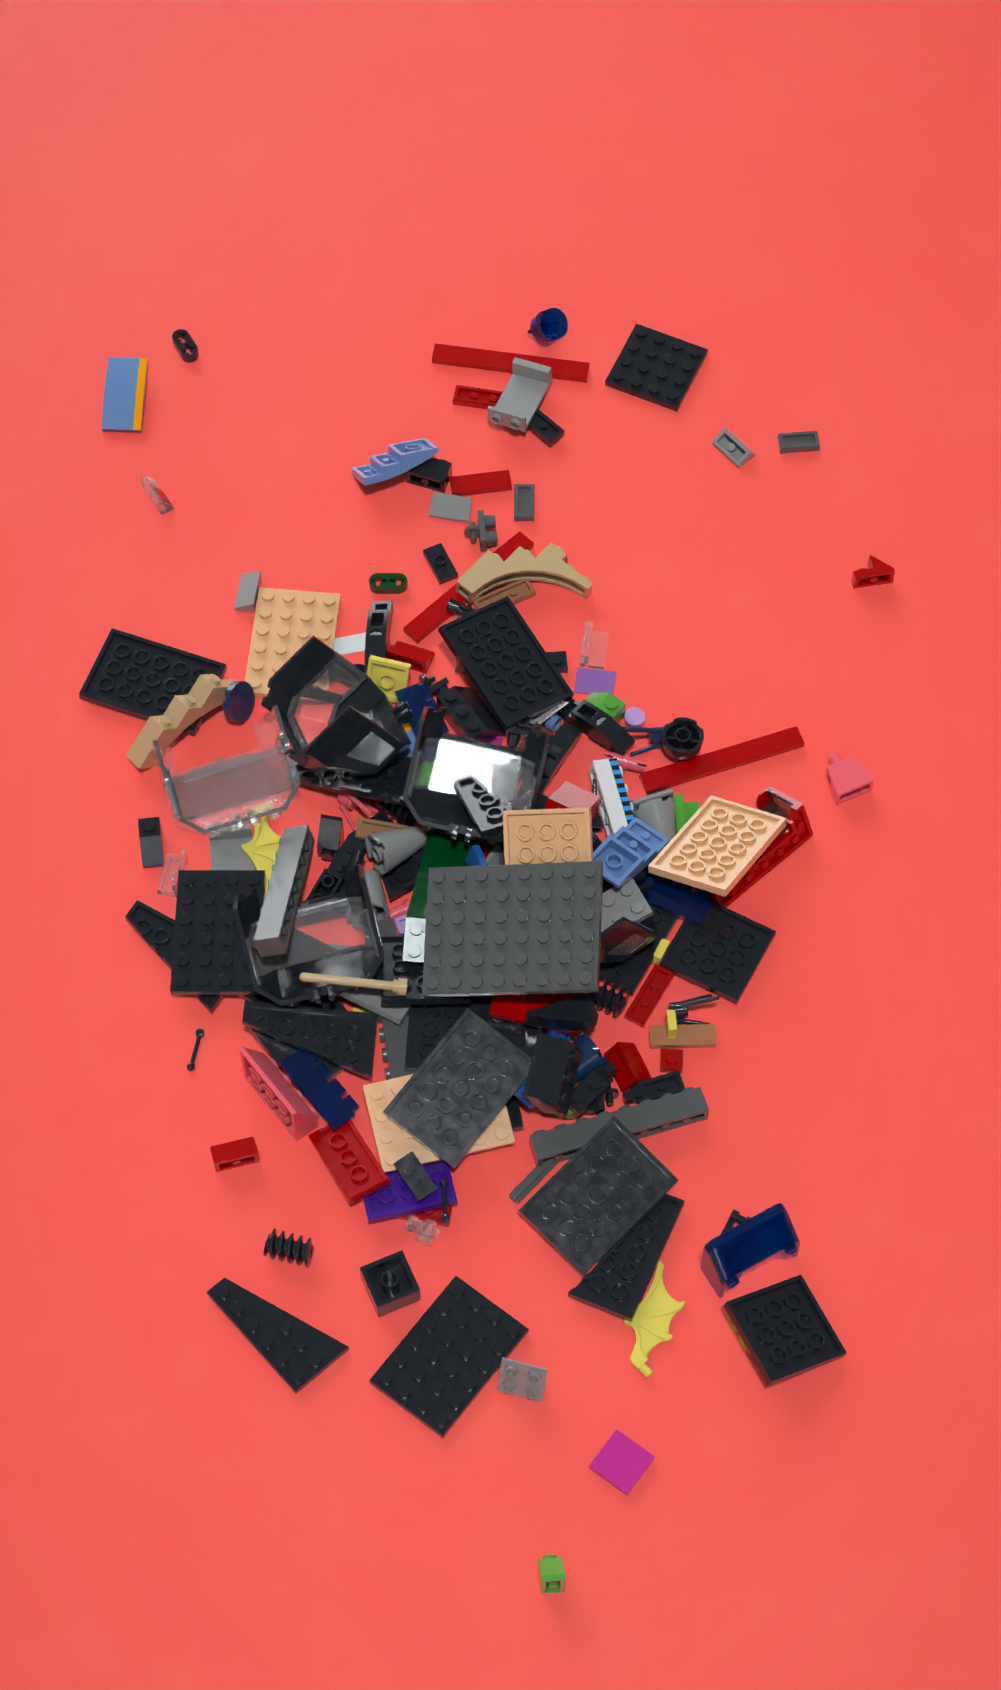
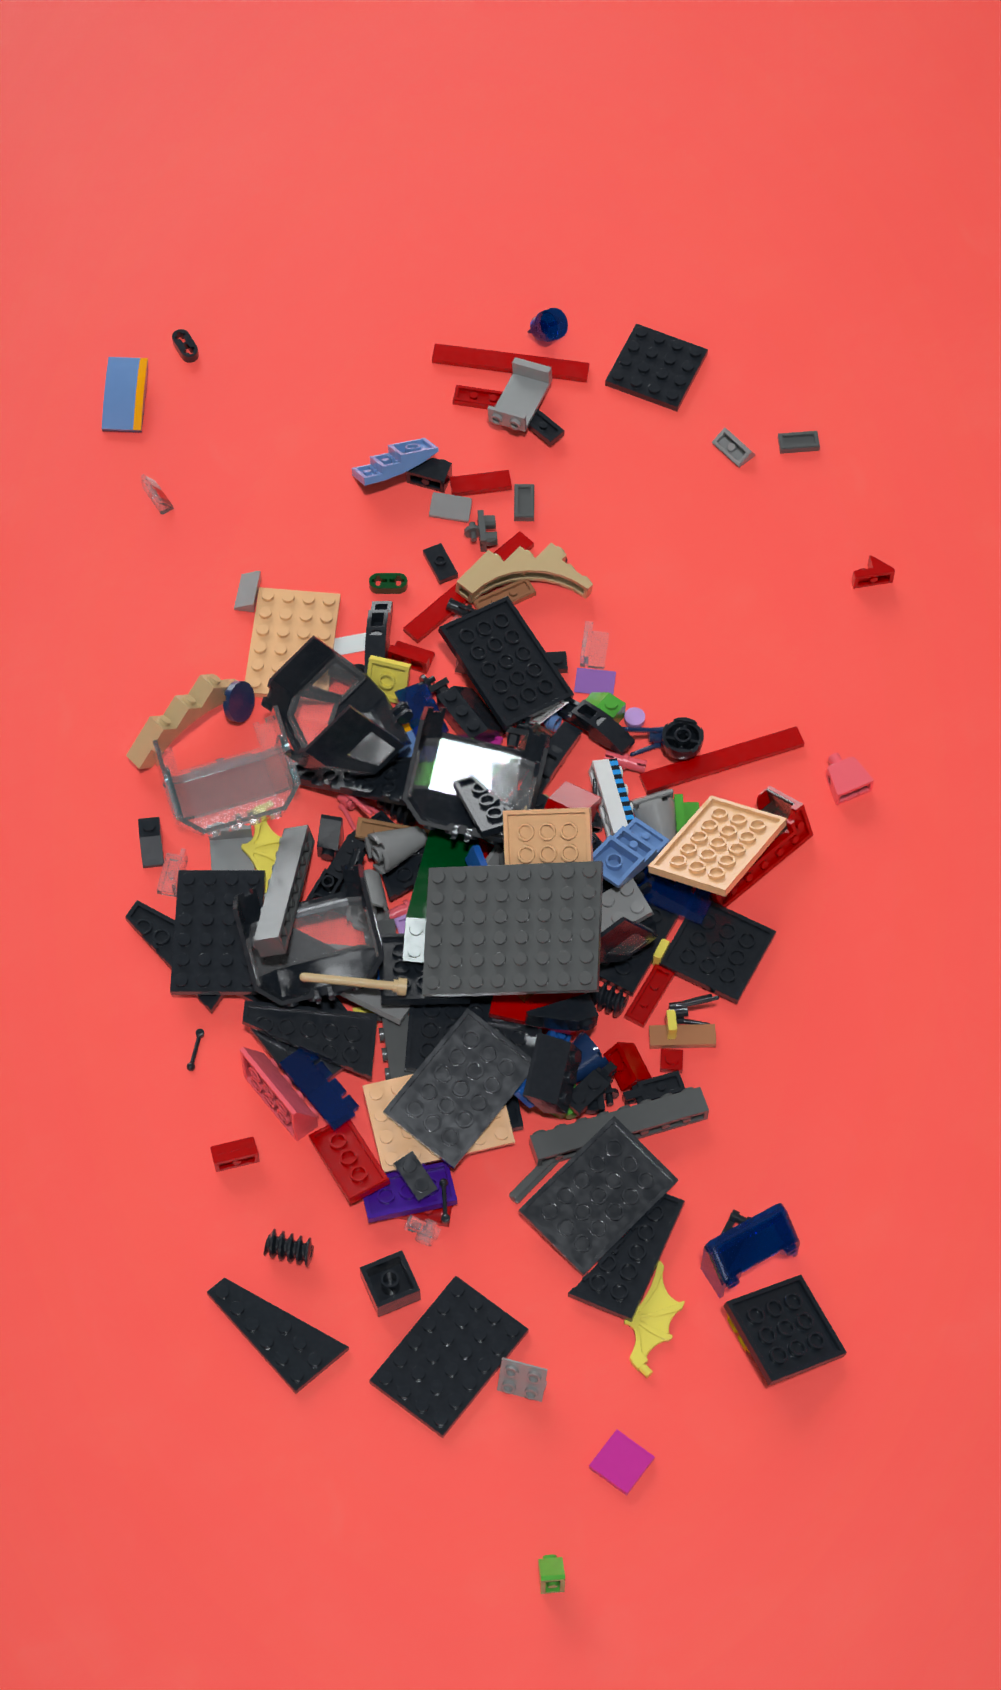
(144, 676): black plate -> none

